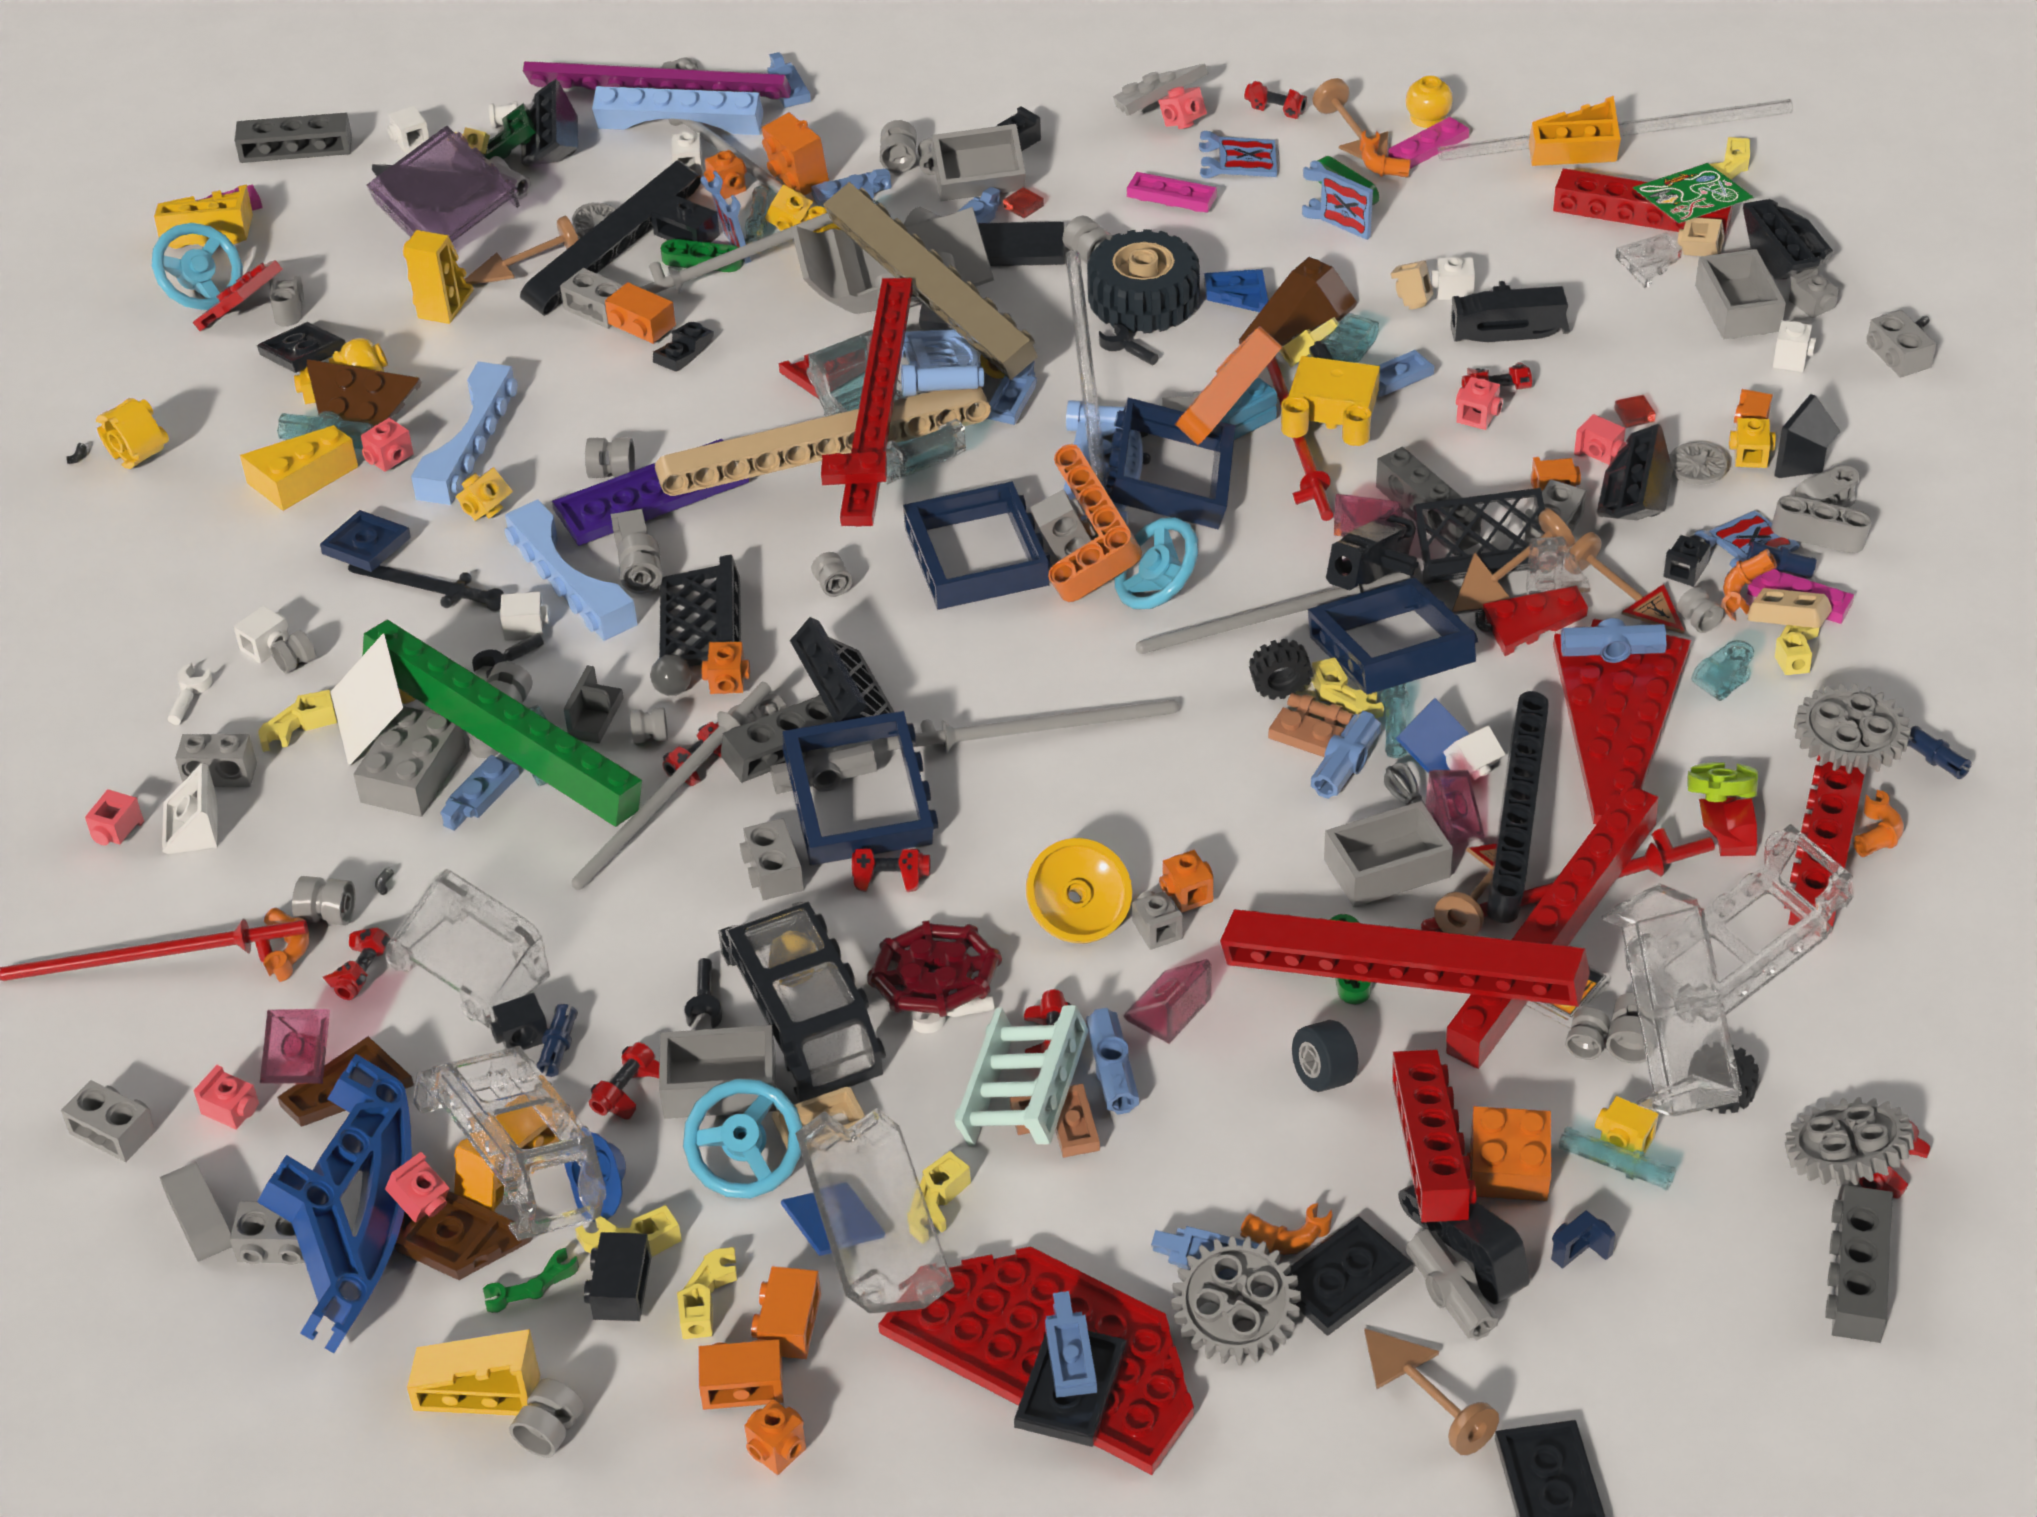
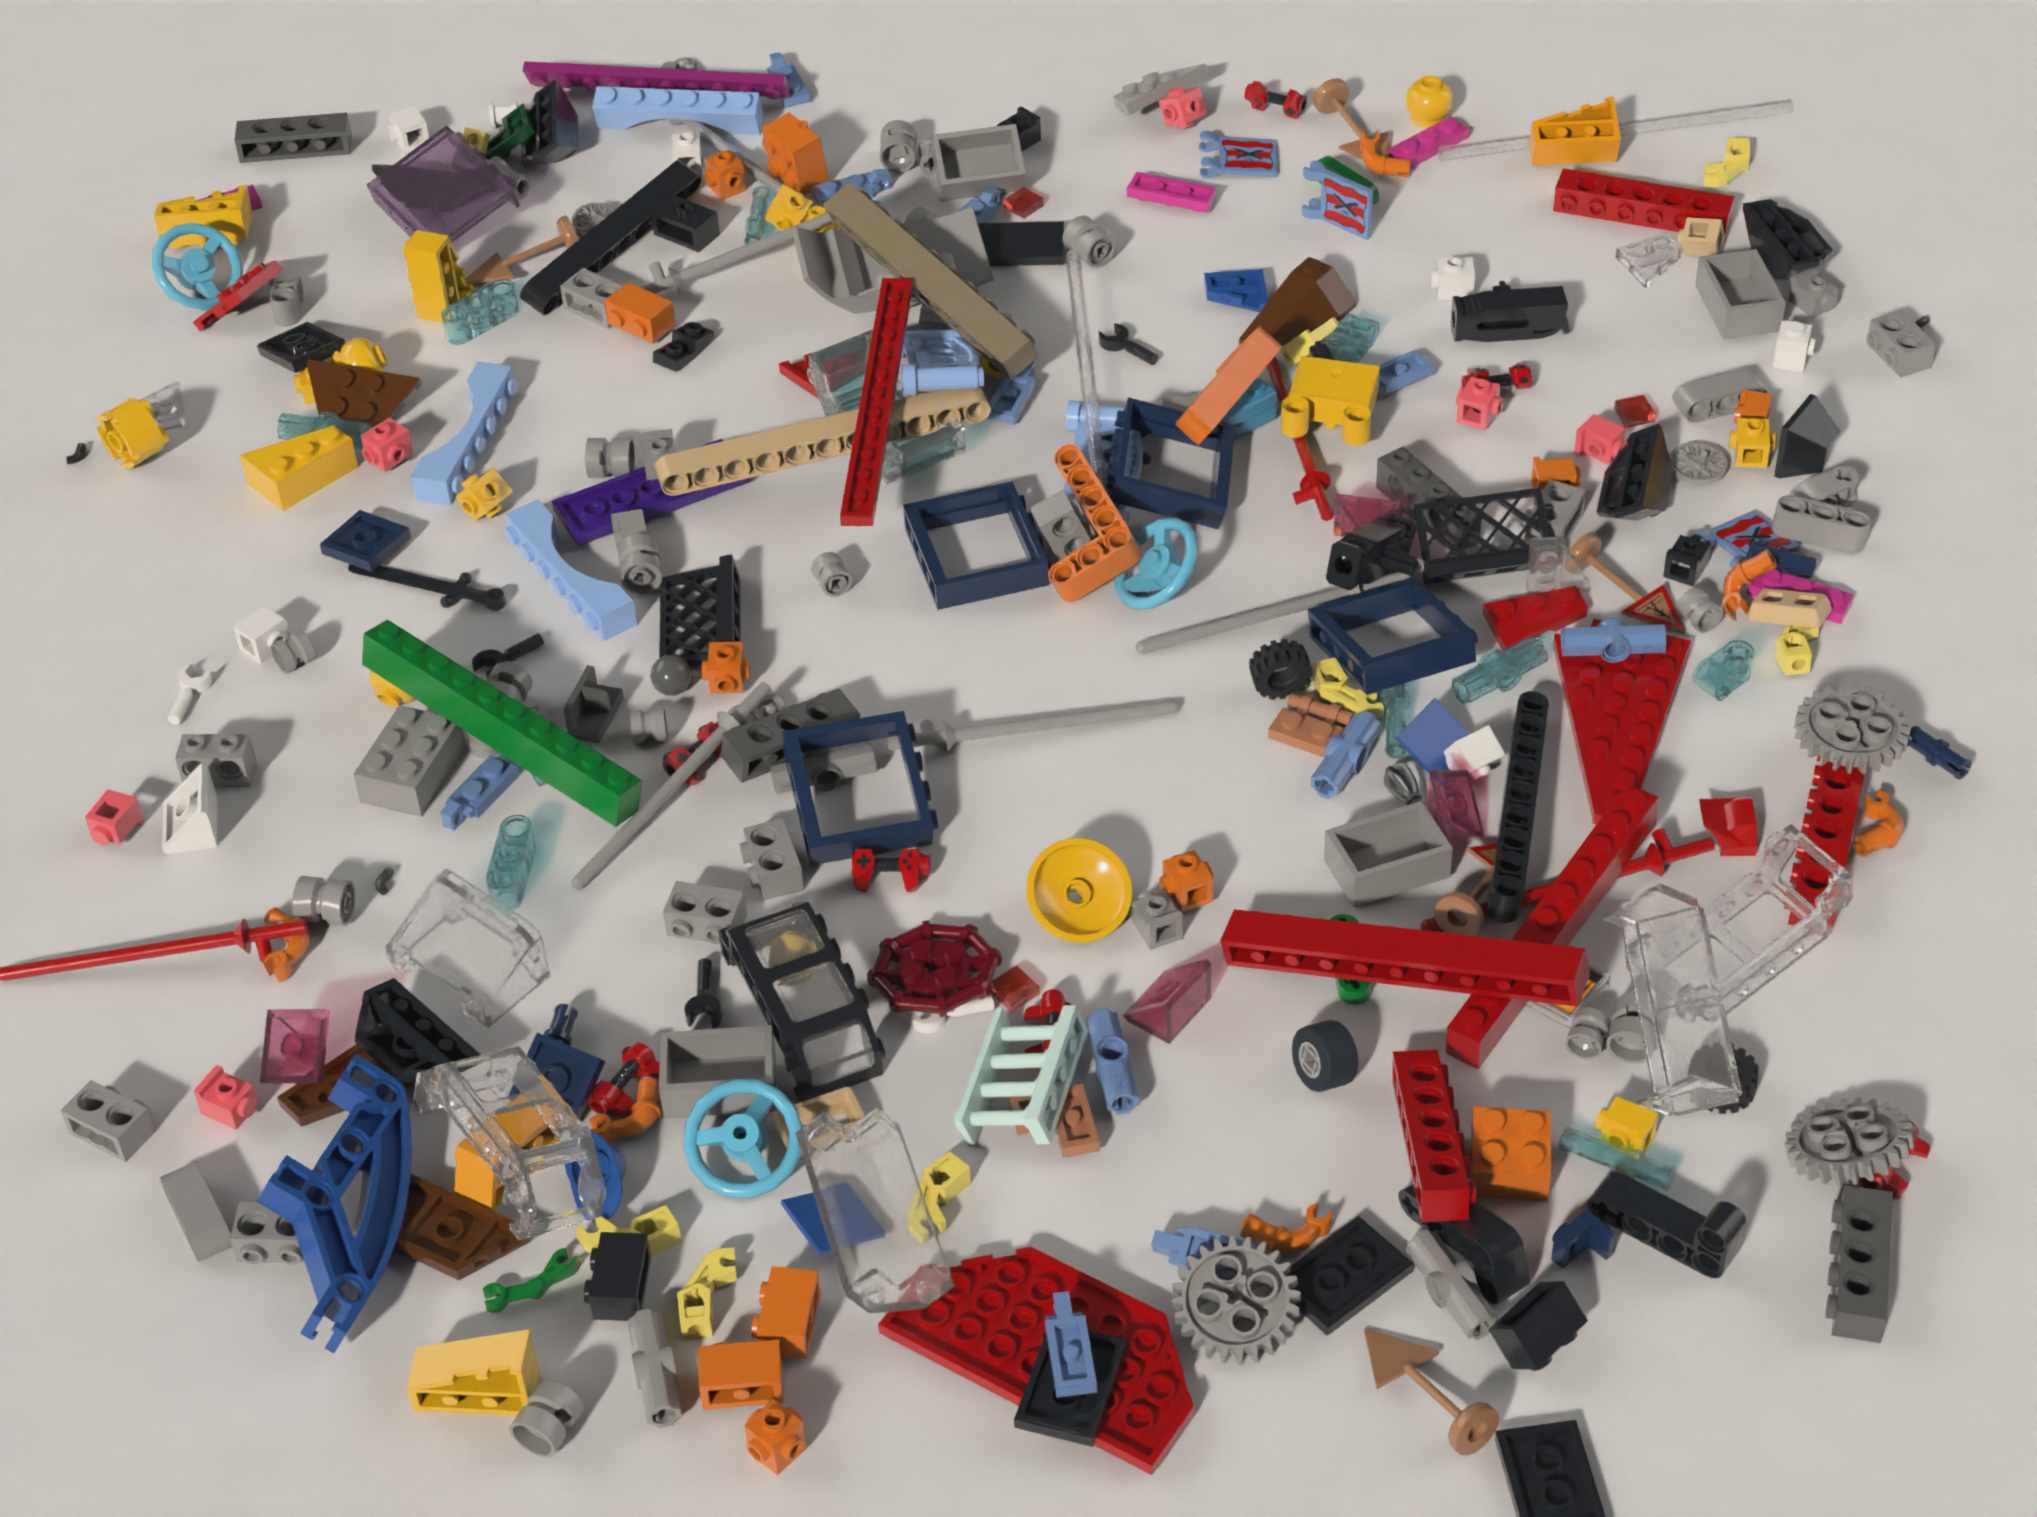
(168, 406): none -> clear wing
(307, 713): light yellow piece -> none
(352, 975): red piece -> none
(366, 699): white sticker -> none
(406, 1033): none -> black wedge
(413, 1199): coral brick -> none
(480, 311): none -> clear light blue beam
(511, 861): none -> clear light blue beam
(519, 1023): black brick -> none
(523, 615): white brick -> none
(568, 1070): none -> dark blue plate
(642, 1115): none -> orange piece
(654, 1368): none -> light grey piece
(656, 445): none -> light grey brick
(684, 252): green beam -> none
(702, 910): none -> light grey brick
(727, 213): medium blue flag -> none
(839, 674): black fence -> none
(854, 468): red plate -> none
(1014, 988): none -> clear red tile
(1143, 280): black wheel -> none
(1413, 284): tan brick -> none
(1481, 621): black leg -> none
(1483, 587): medium nougat piece -> none
(1499, 670): none -> clear light blue piece
(1538, 1326): none -> black brick
(1669, 1226): none -> black beam
(1693, 192): green sticker -> none
(1714, 395): none -> light grey beam
(1721, 782): lime plate -> none

